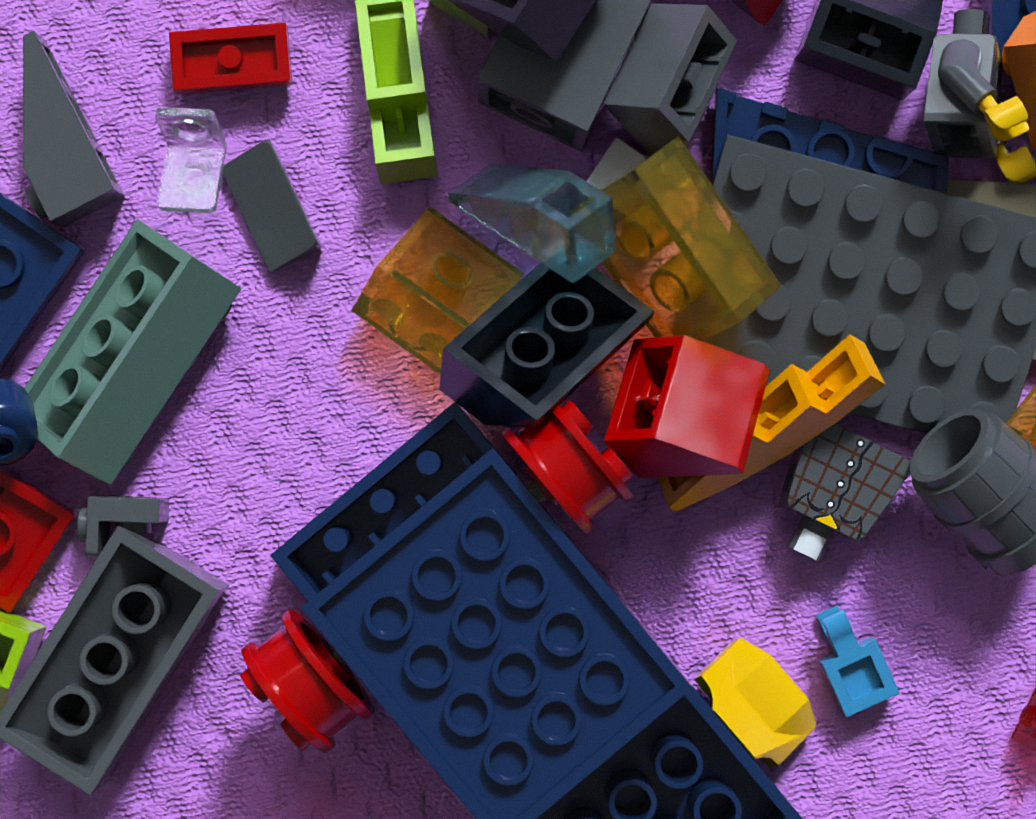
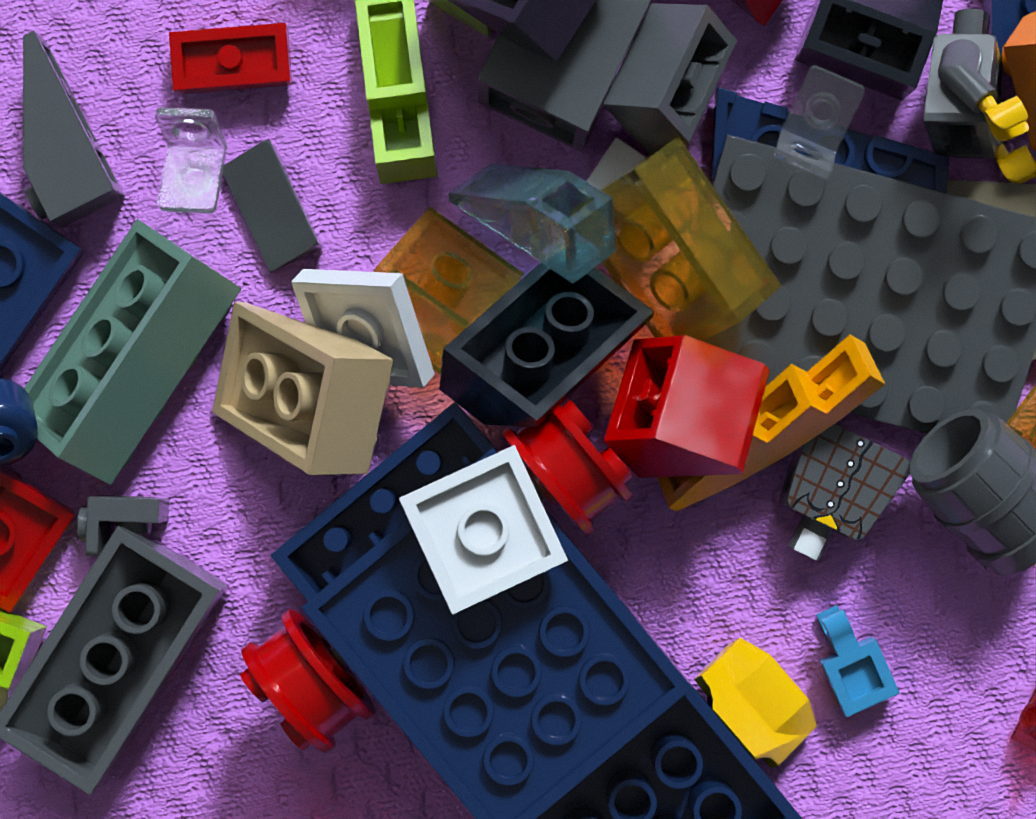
(302, 390): none -> tan slope
(371, 310): none -> white plate
(483, 529): none -> white plate
(818, 121): none -> clear bracket

